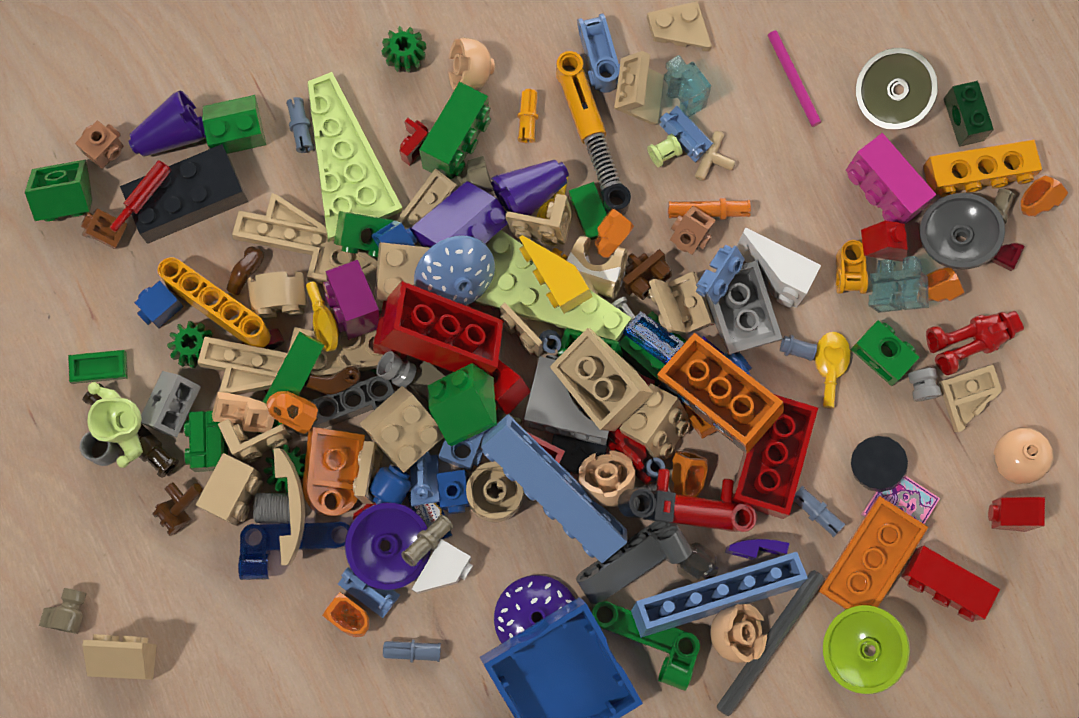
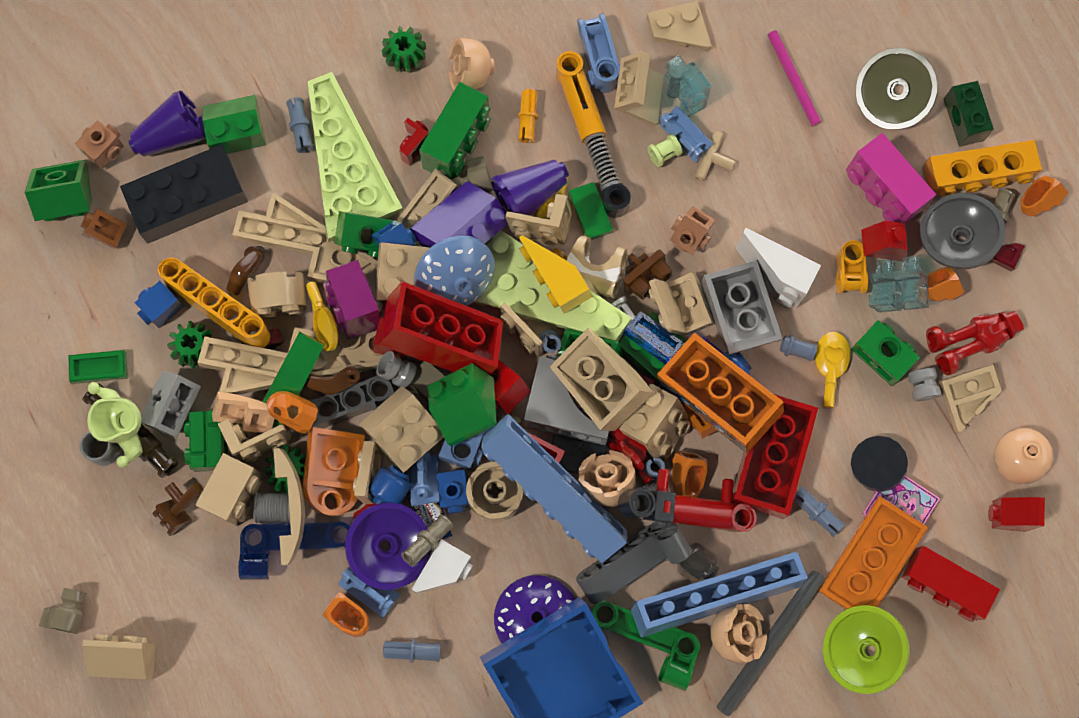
(142, 193): red axle -> none
(612, 233): orange rock -> none
(712, 208): orange pin -> none
(727, 263): medium blue hinge -> none
(749, 548): dark purple slope -> none

